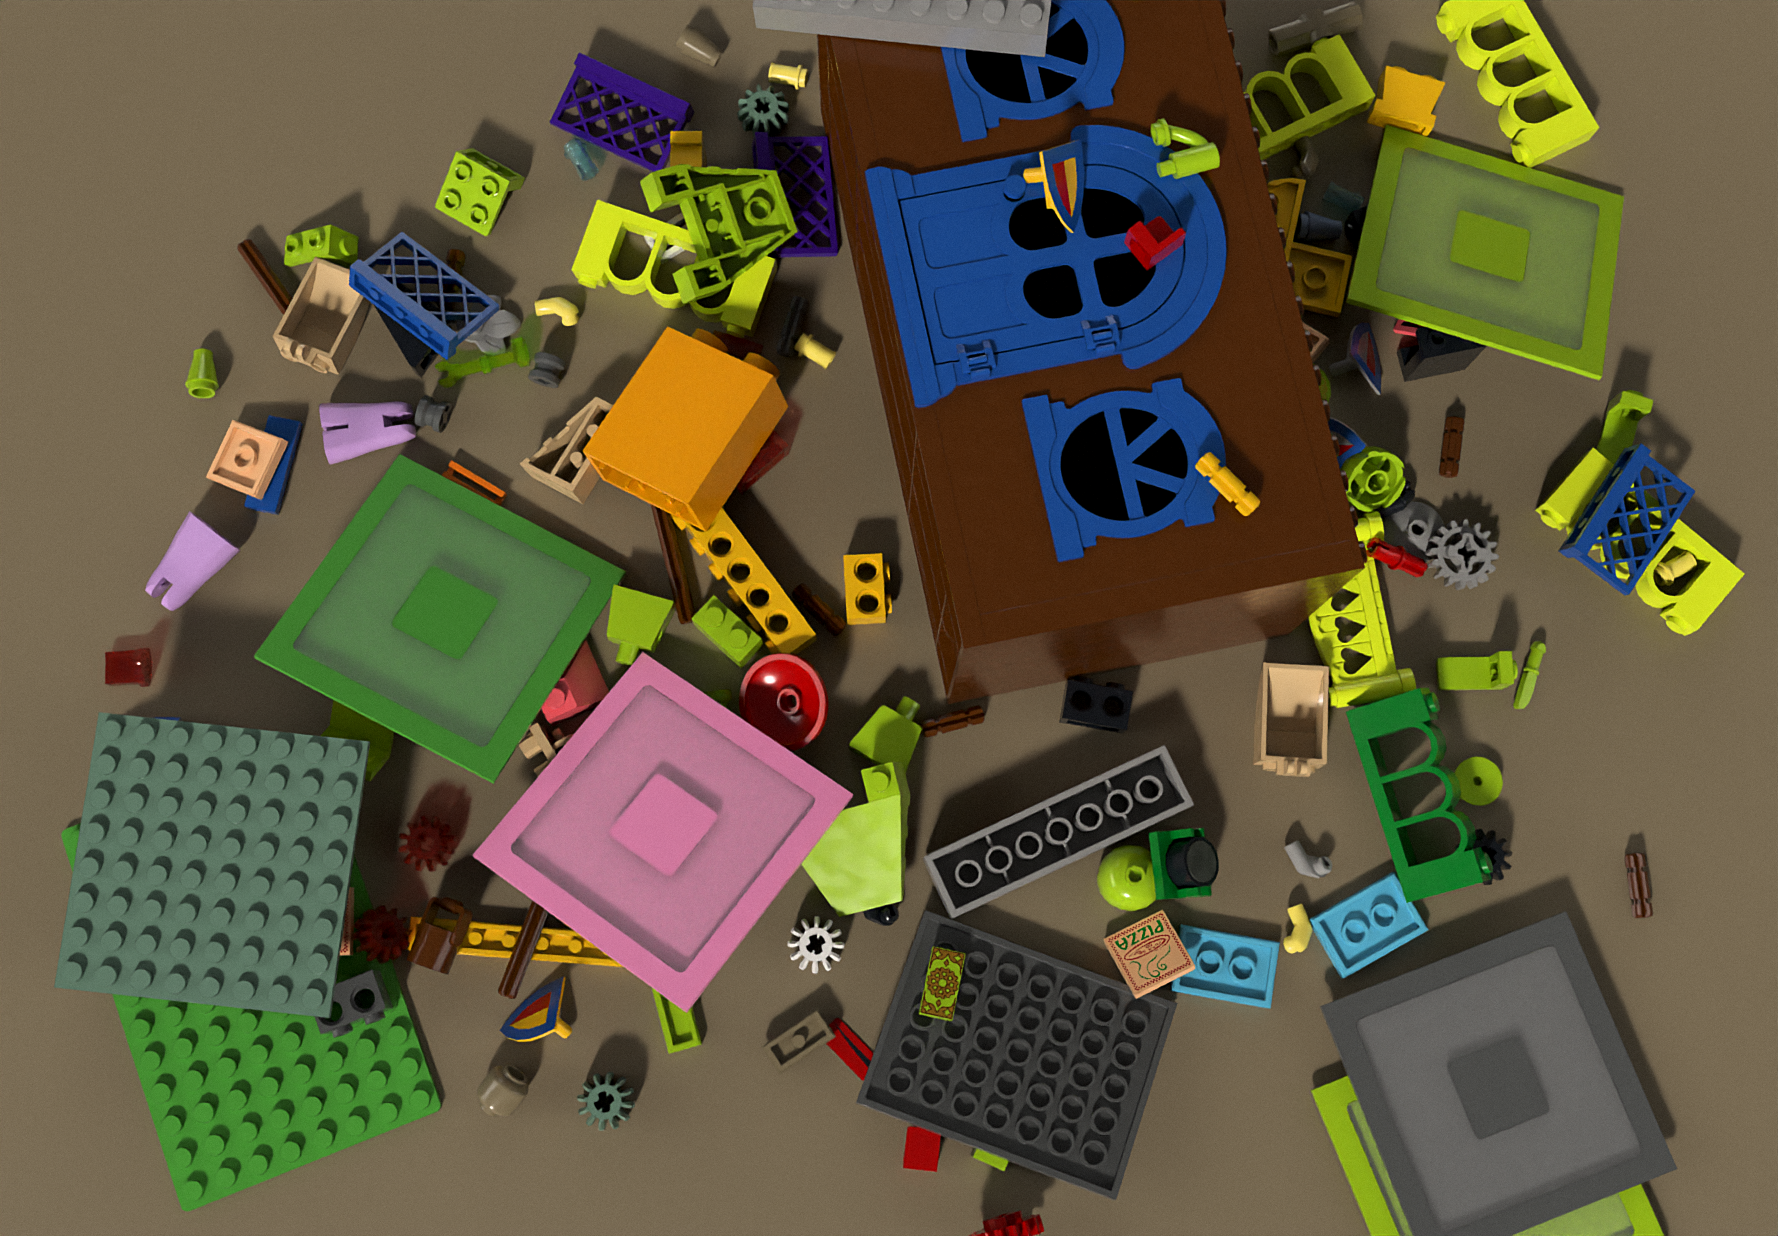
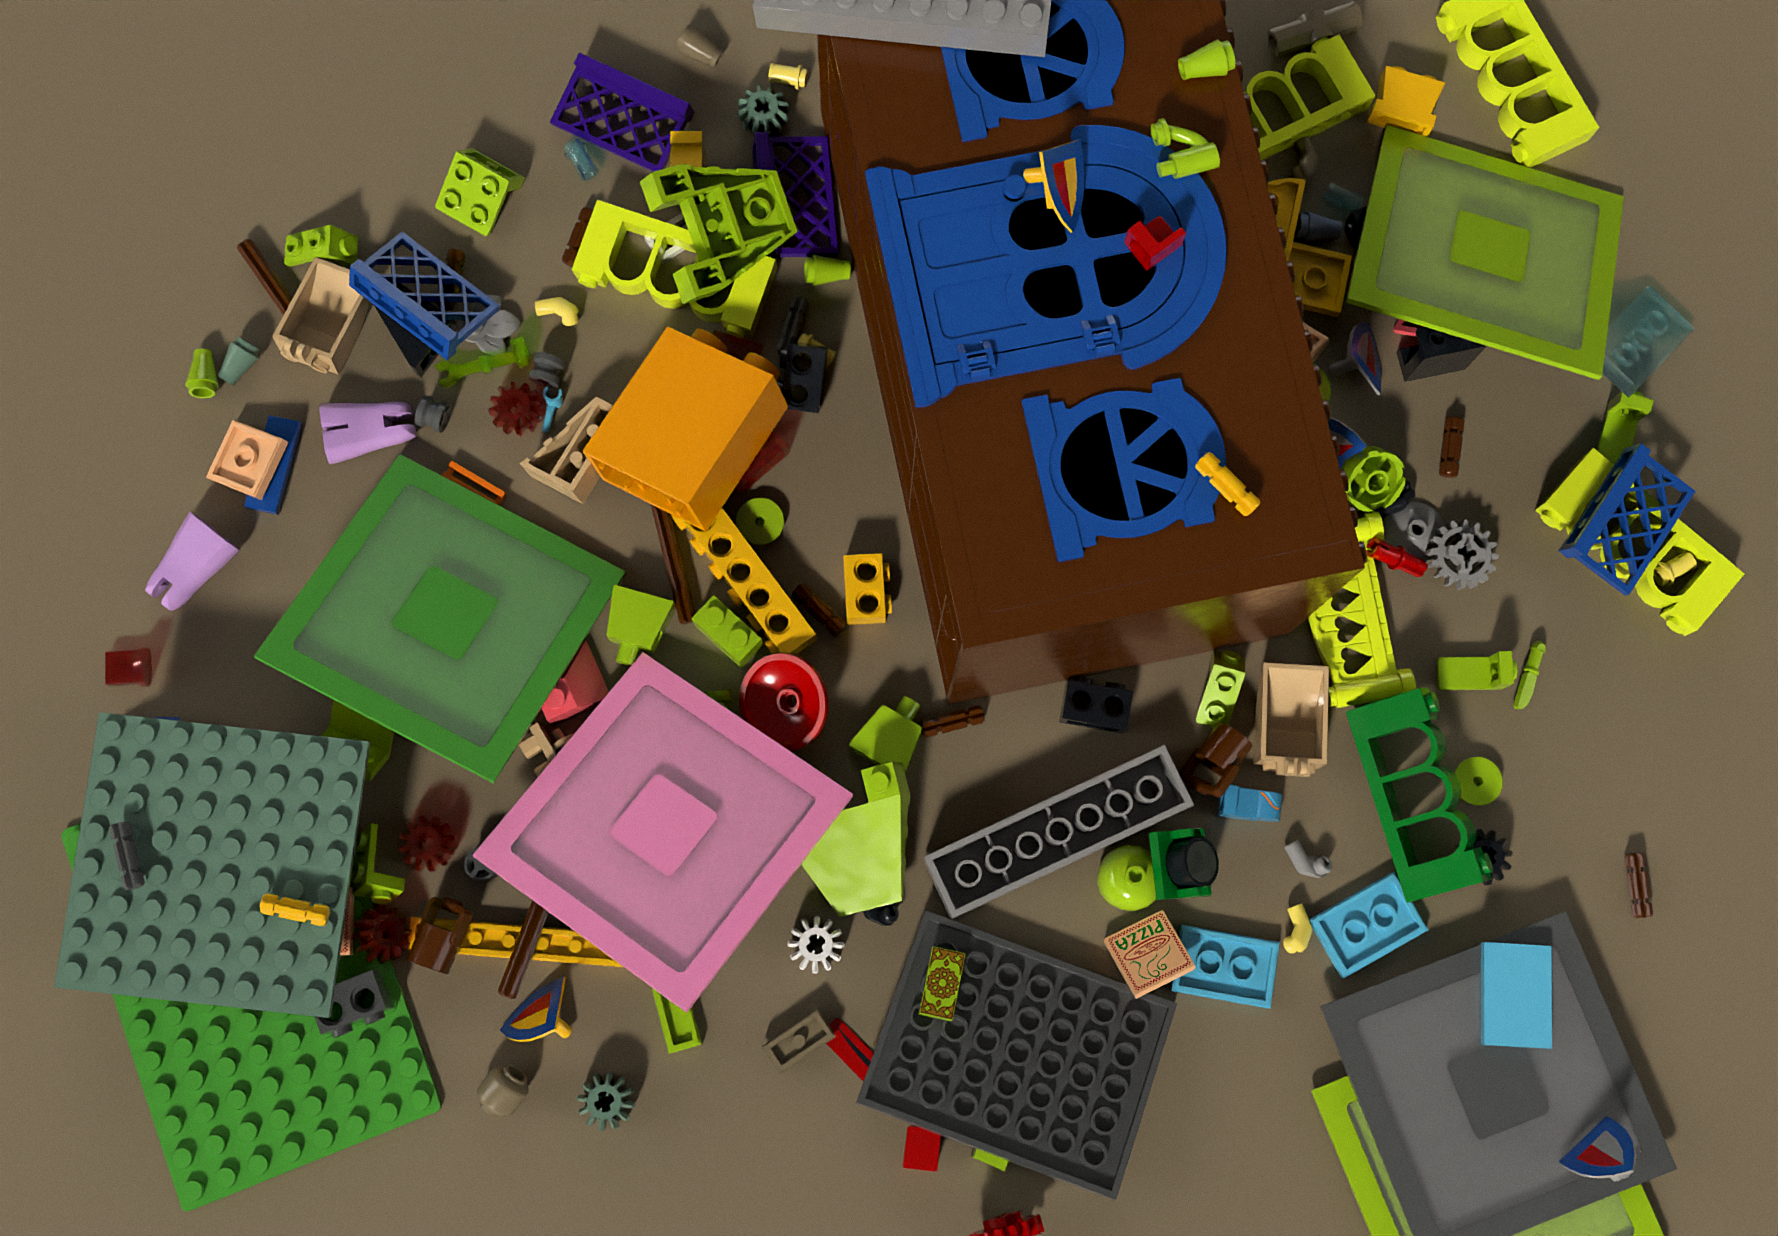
(127, 855): none -> dark grey axle
(238, 360): none -> sand green cone
(294, 909): none -> yellow axle
(367, 883): none -> lime bracket
(473, 866): none -> dark grey wheel
(520, 419): none -> clear red gear
(551, 405): none -> medium azure hand
(577, 236): none -> reddish brown axle
(760, 521): none -> lime piece
(810, 378): none -> black brick
(824, 270): none -> lime cone
(1208, 61): none -> lime cone
(1221, 754): none -> reddish brown piece
(1222, 688): none -> lime bracket
(1250, 804): none -> dark azure leg
(1516, 995): none -> medium azure tile
(1603, 1153): none -> shield
(1642, 340): none -> clear light blue tile

